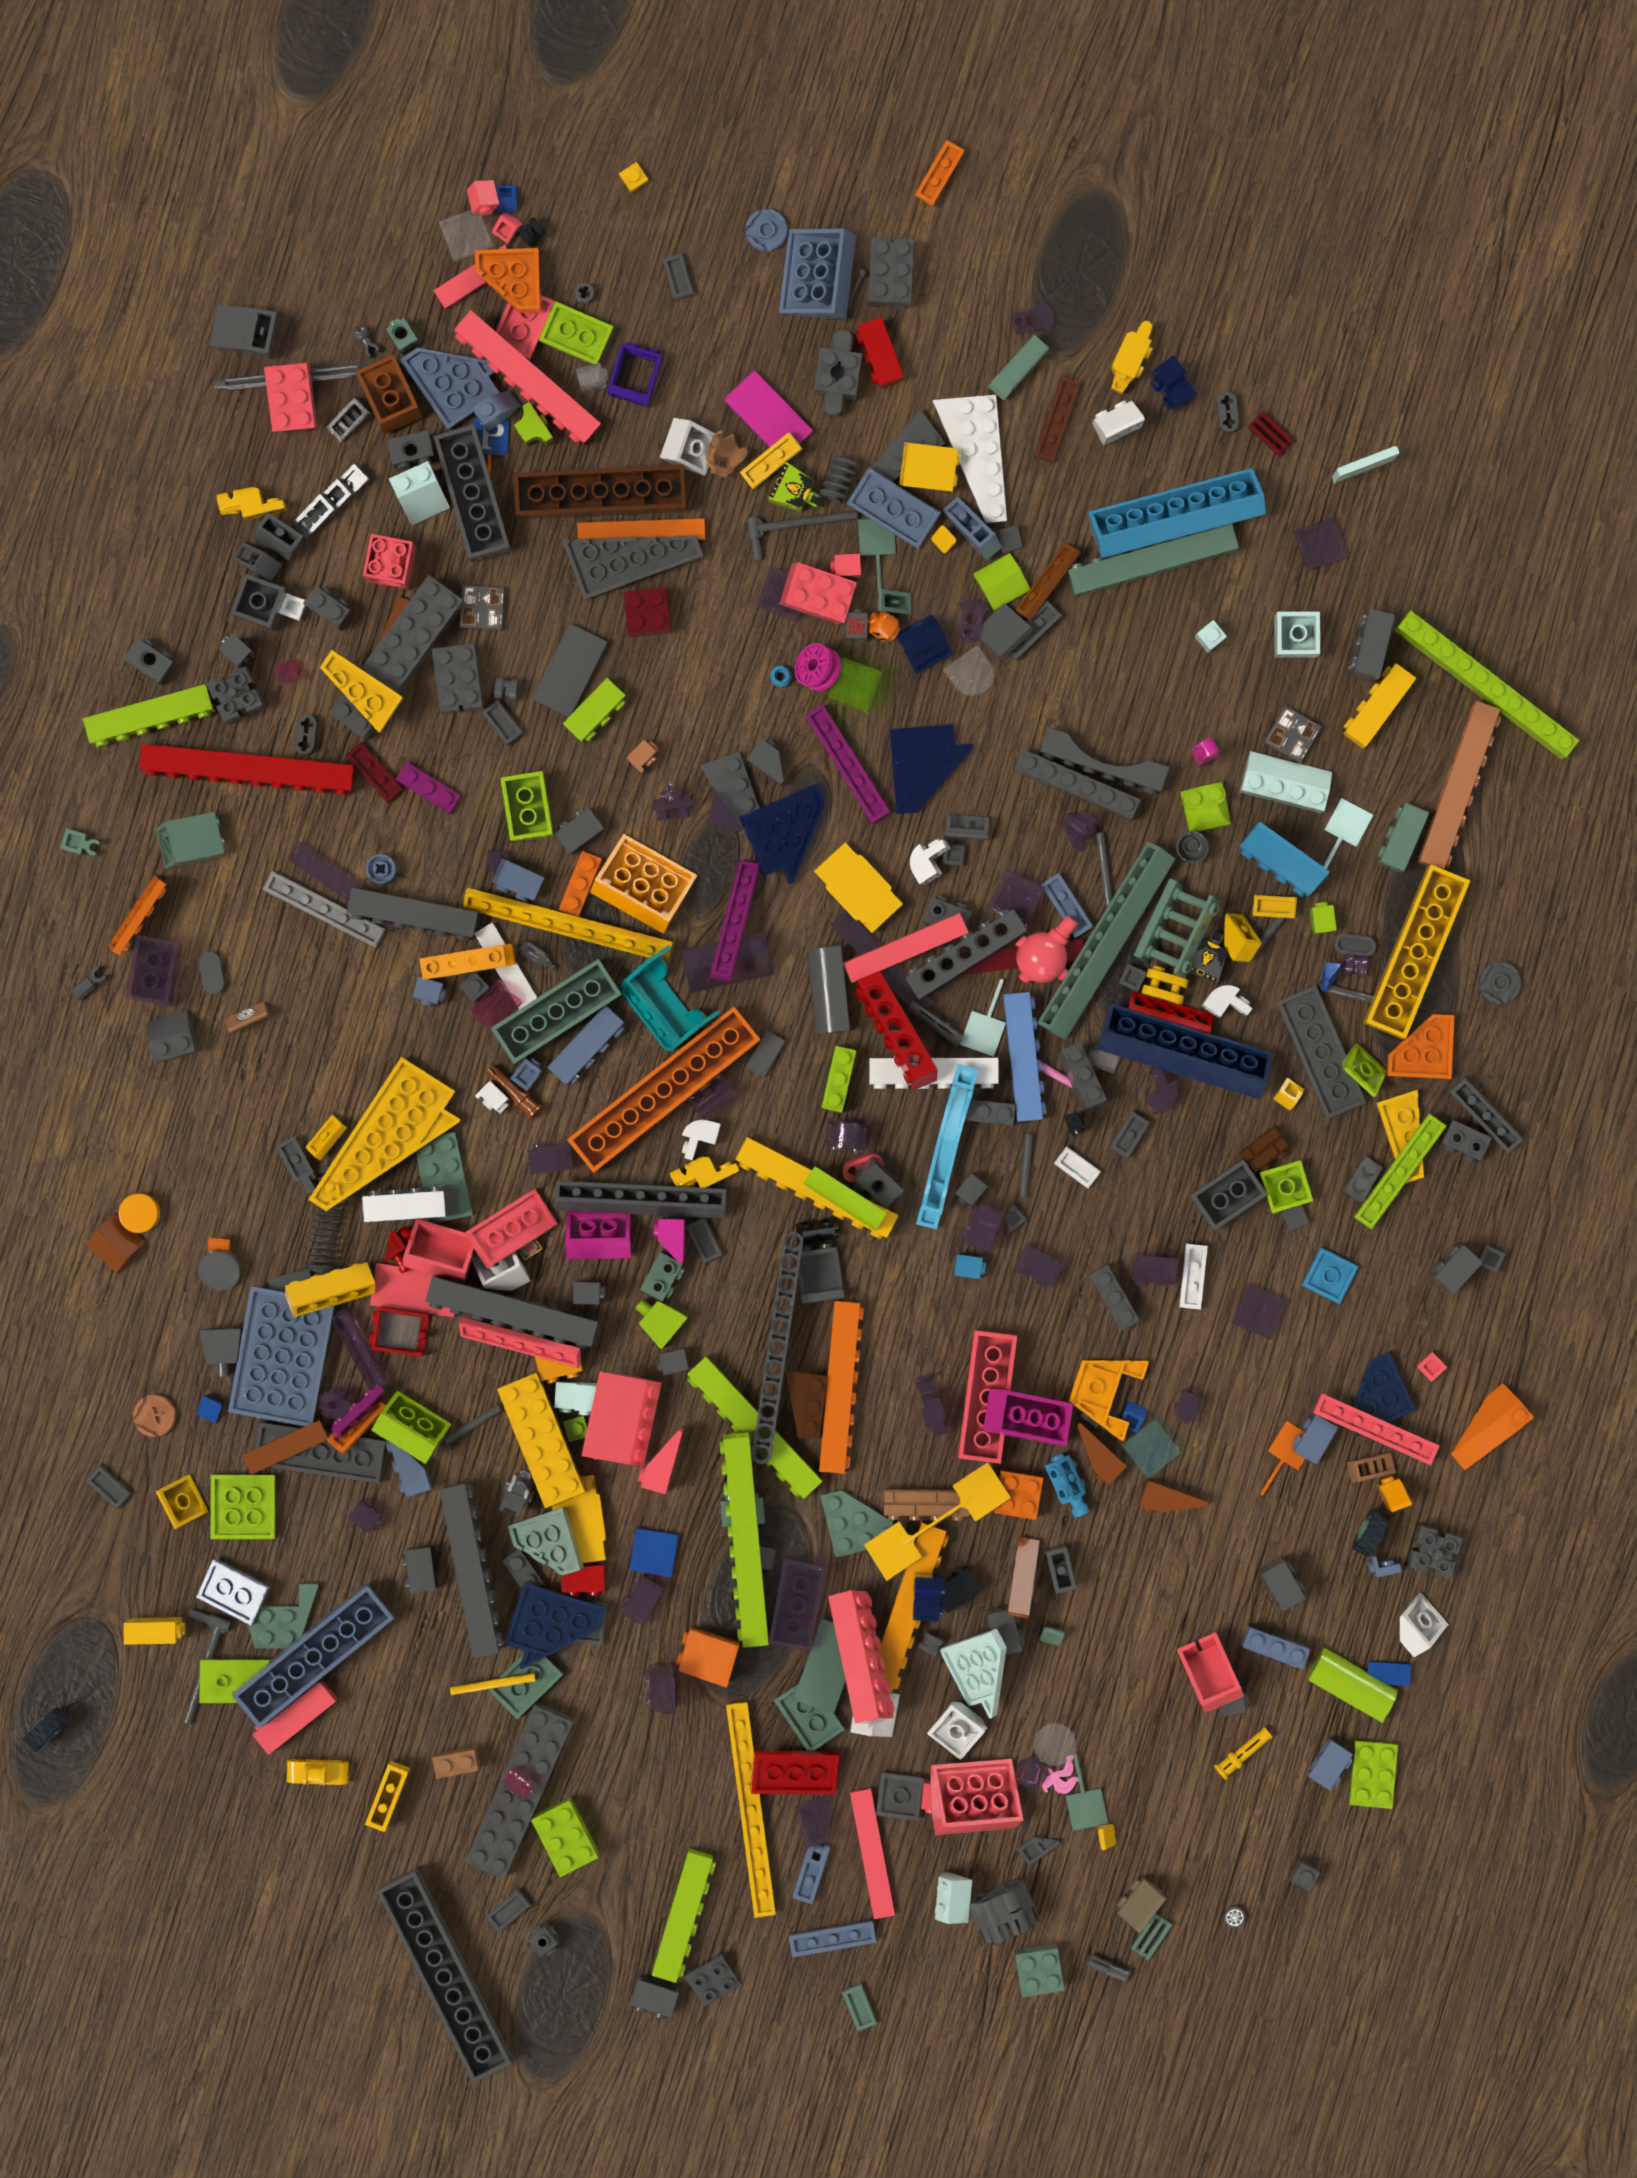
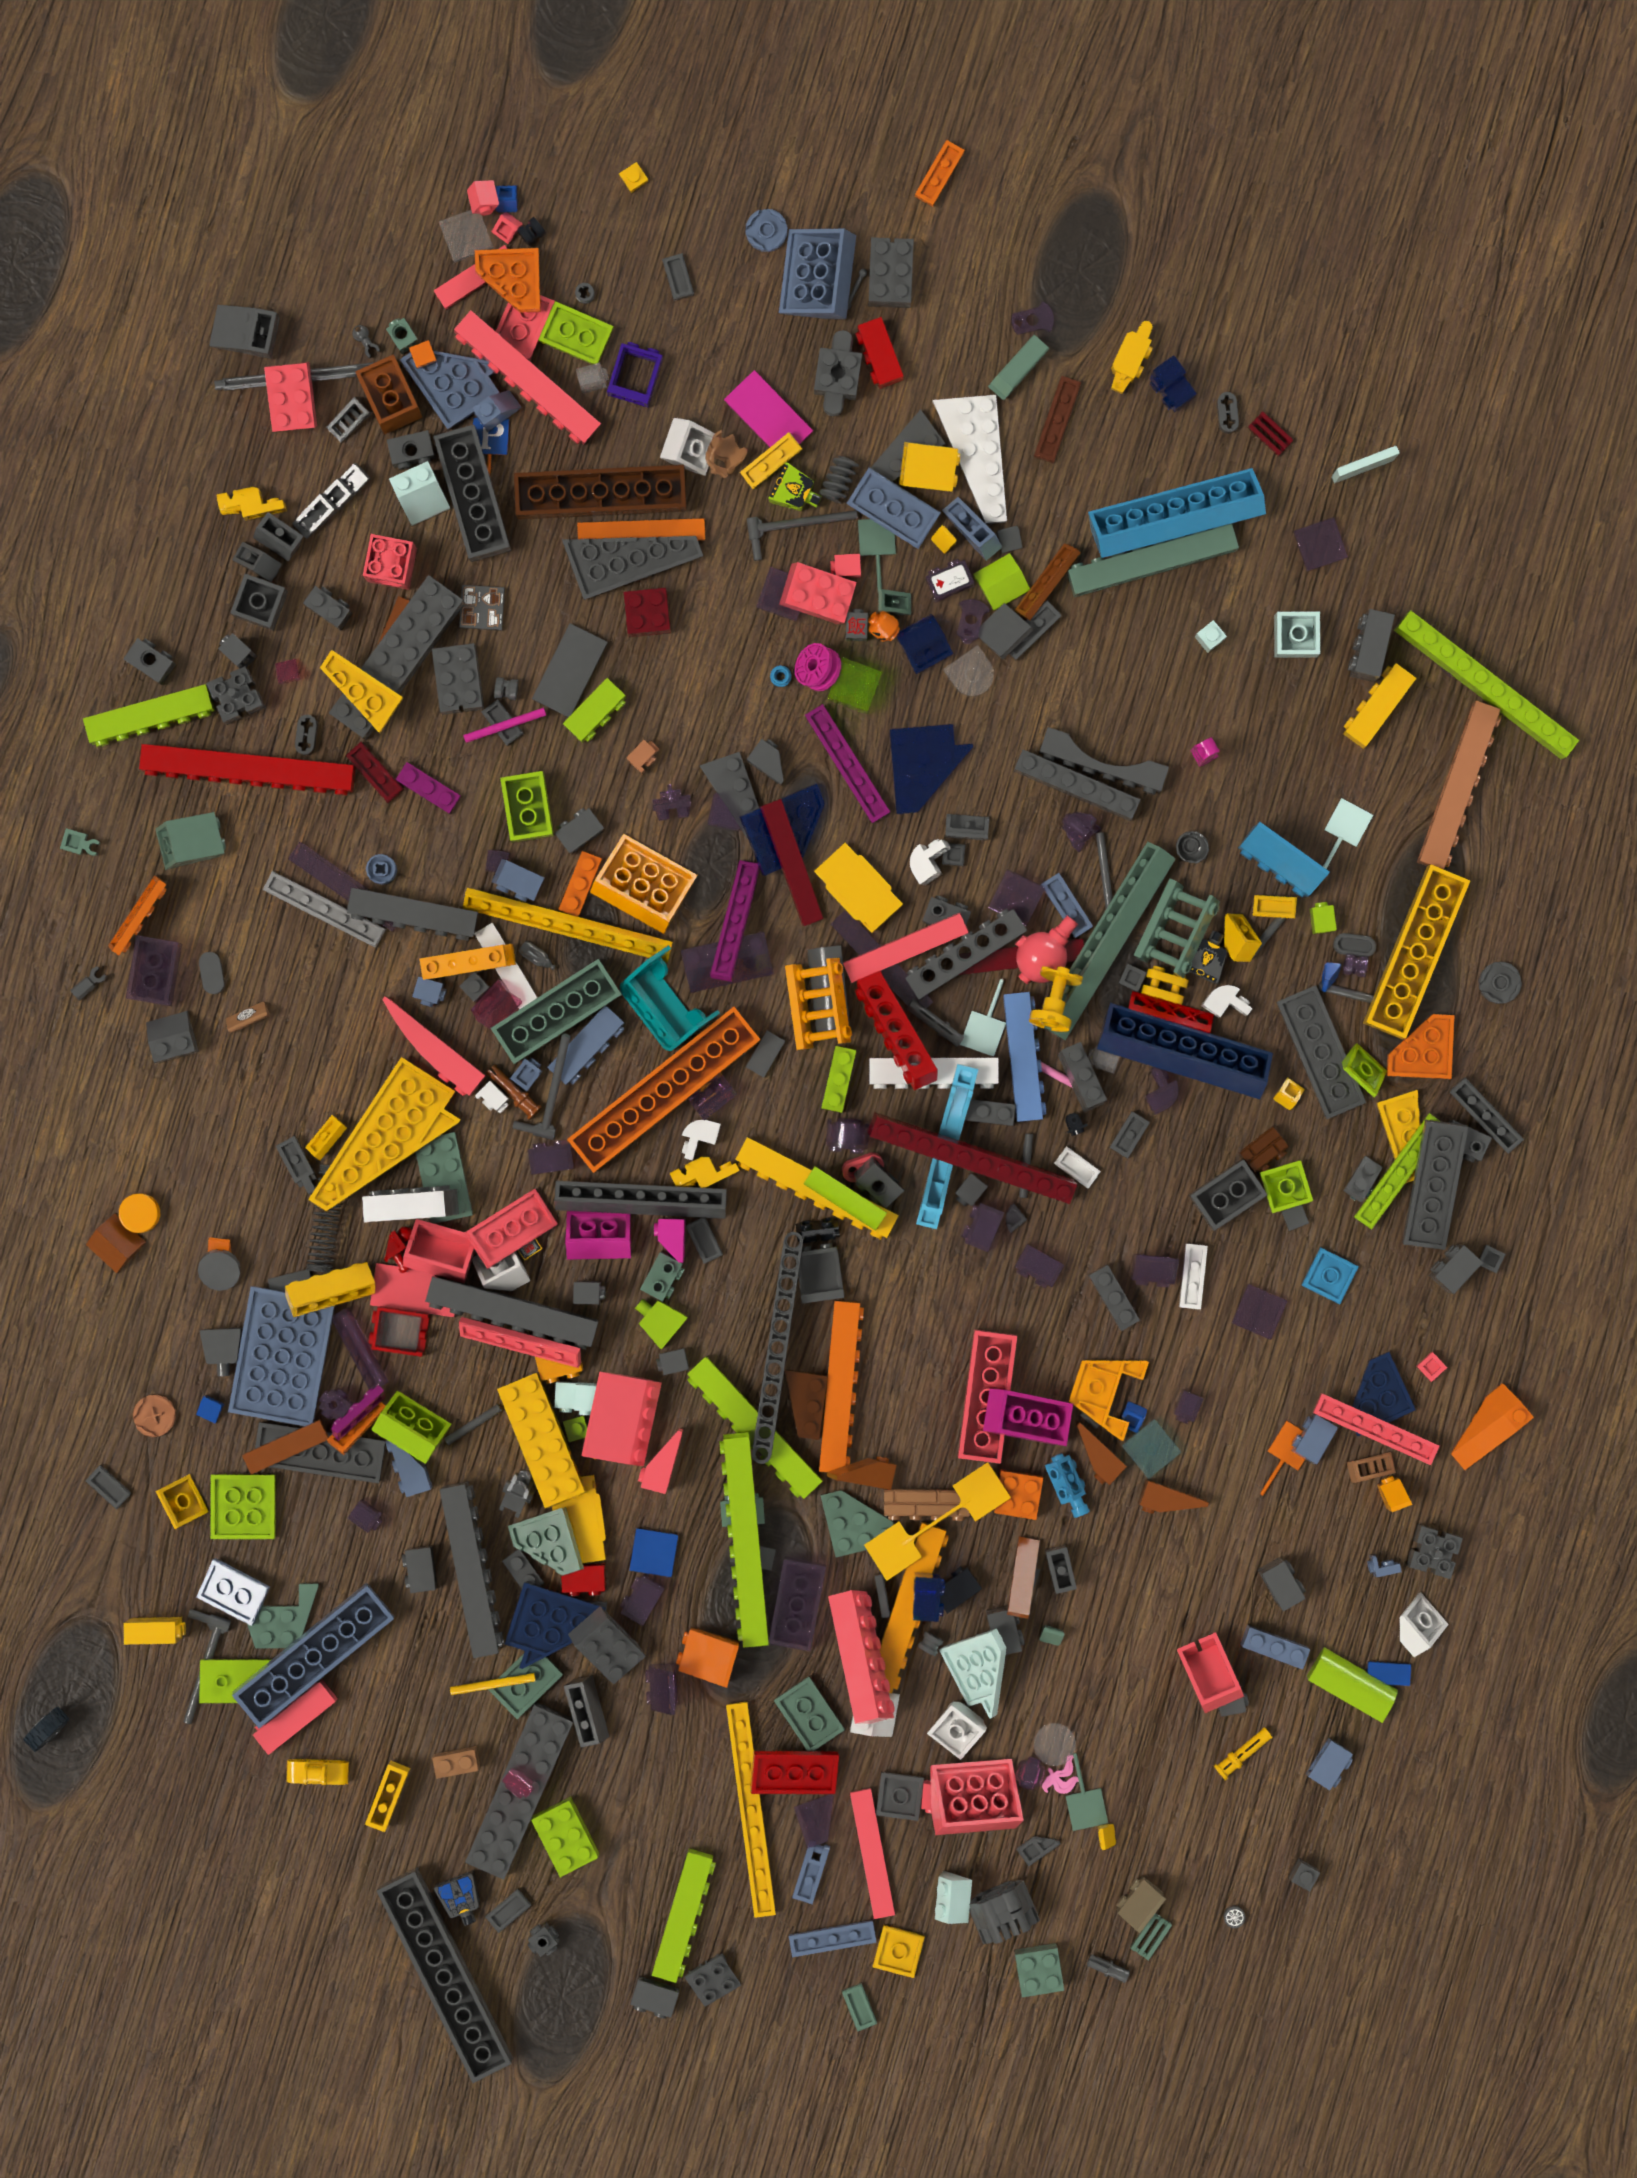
(292, 607): white plate -> none
(422, 354): none -> orange tile
(436, 1052): none -> coral slope
(460, 1896): none -> torso
(504, 725): none -> dark pink bar
(533, 427): lime brick -> none
(545, 1128): none -> dark grey bar
(586, 1711): none -> dark grey brick
(606, 1645): none -> dark grey brick
(791, 862): none -> dark red tile
(799, 1007): none -> light orange fence
(823, 1671): sand green tile -> none
(867, 1472): none -> dark orange slope
(881, 1590): none -> dark grey tile
(898, 1951): none -> yellow tile
(933, 1411): piece -> none
(949, 580): none -> brick
(969, 1266): dark azure brick -> none
(972, 1158): none -> dark red brick
(1053, 1006): none -> yellow piece
(1118, 422): white slope -> none
(1205, 807): lime slope -> none
(1286, 782): light aqua slope -> none
(1292, 734): dark grey tile -> none
(1371, 1532): black wheel -> none
(1373, 1774): lime plate -> none
(1402, 837): sand green brick -> none
(1435, 1184): none -> dark grey plate

